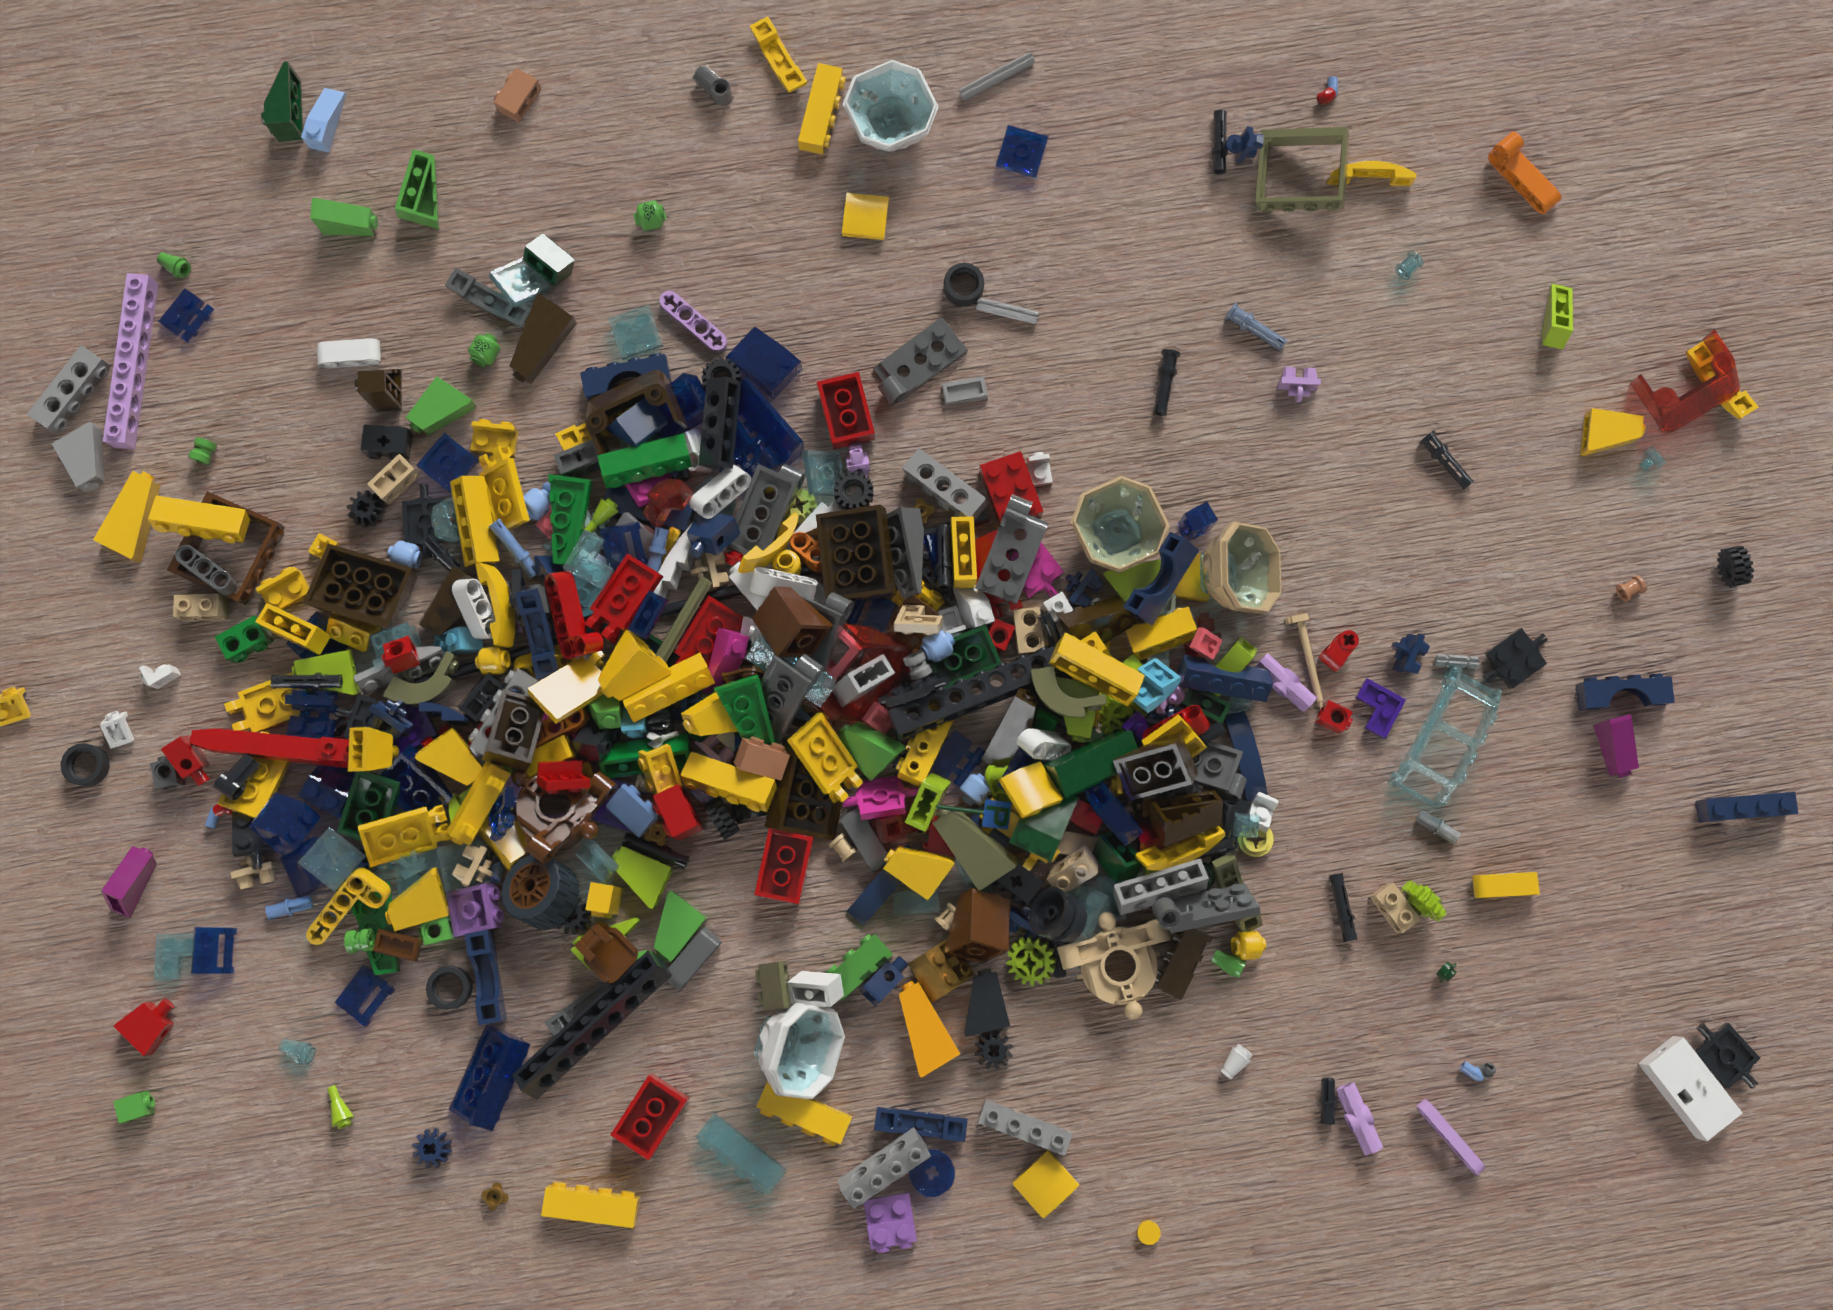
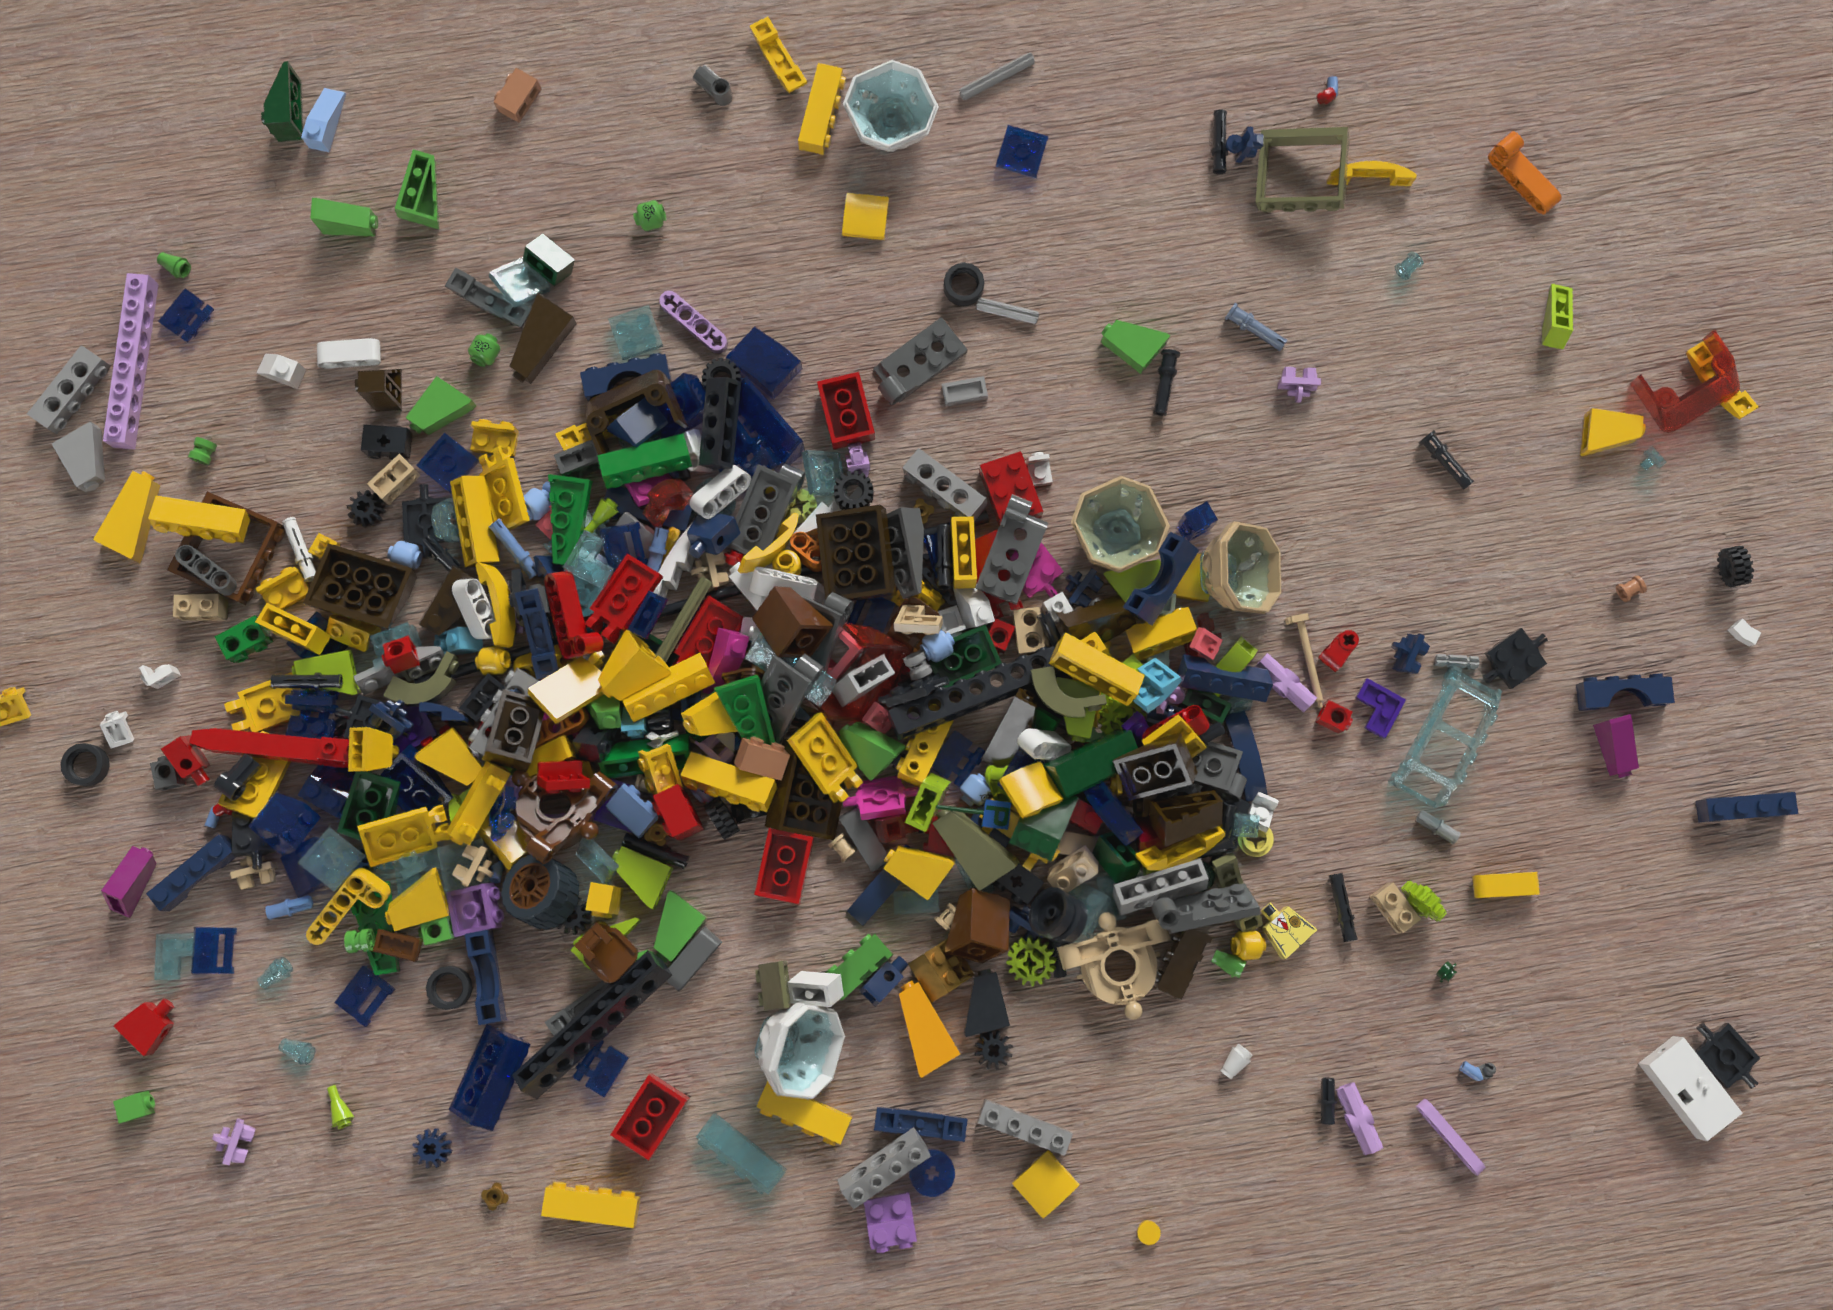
(176, 885): none -> dark blue arch
(234, 1153): none -> lavender hips
(277, 971): none -> clear light blue cone
(281, 370): none -> white slope
(301, 559): none -> white pin
(606, 1071): none -> clear blue plate
(1134, 343): none -> bright green slope
(1285, 929): none -> light yellow torso
(1744, 632): none -> white piece

